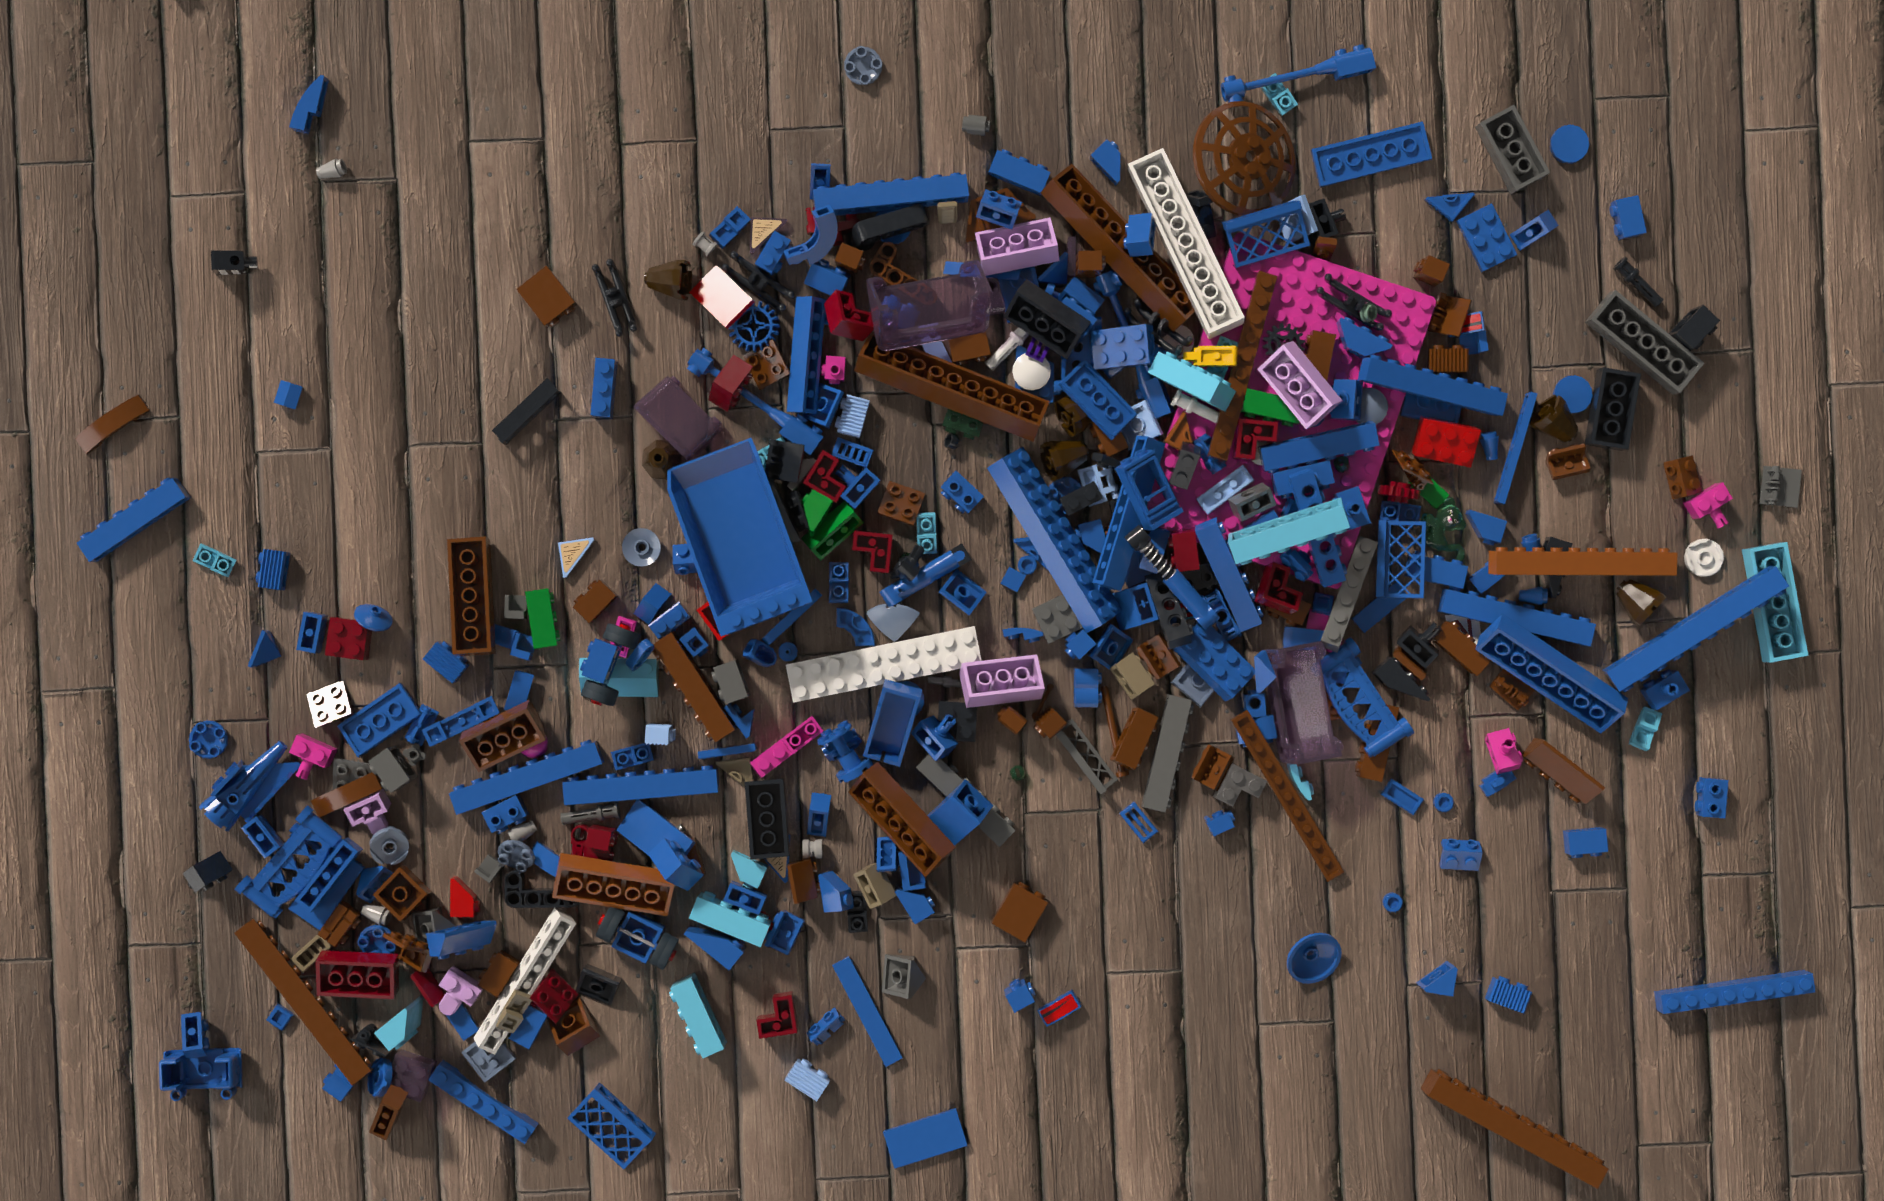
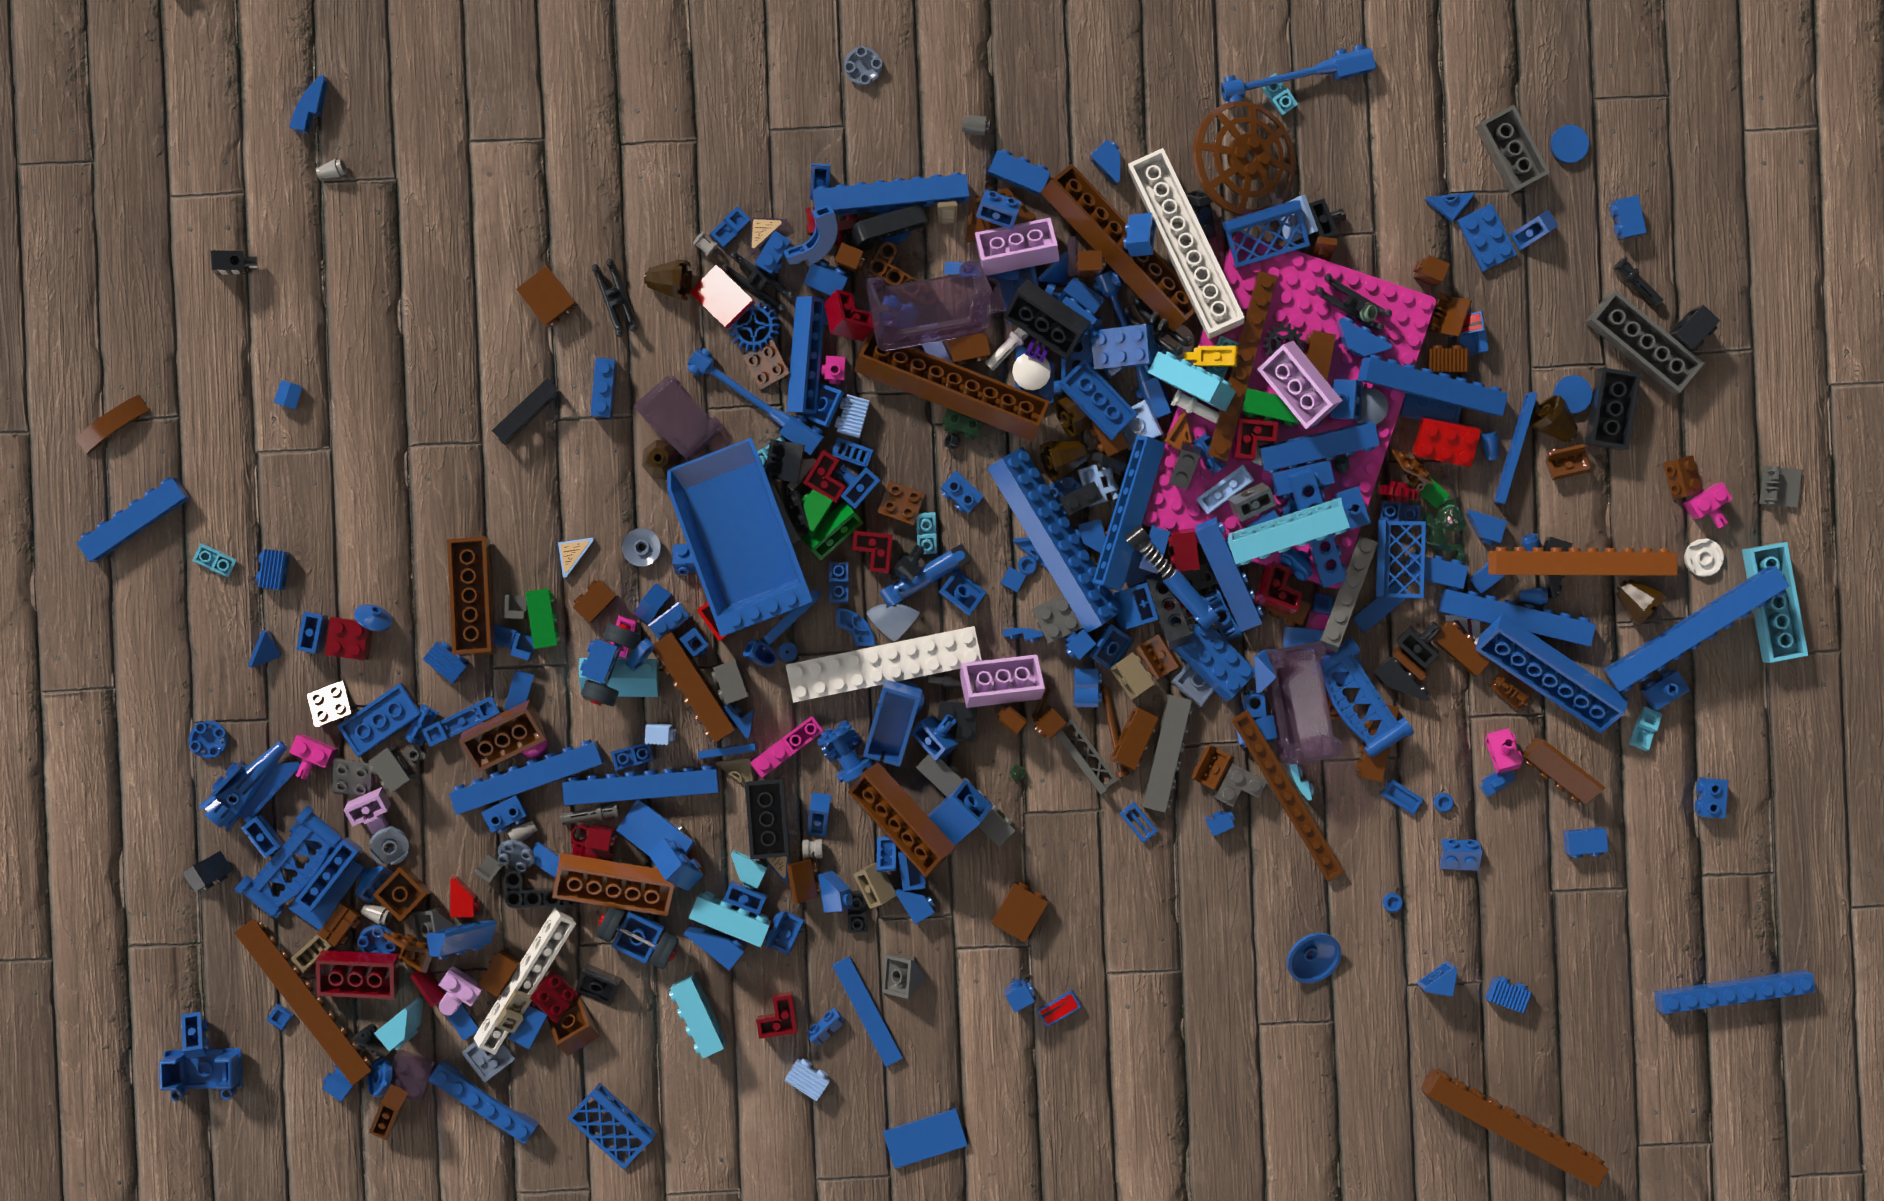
(346, 794): reddish brown slope -> none
(729, 383): dark red brick -> none
(1163, 512): blue door -> none
(1371, 154): blue plate -> none

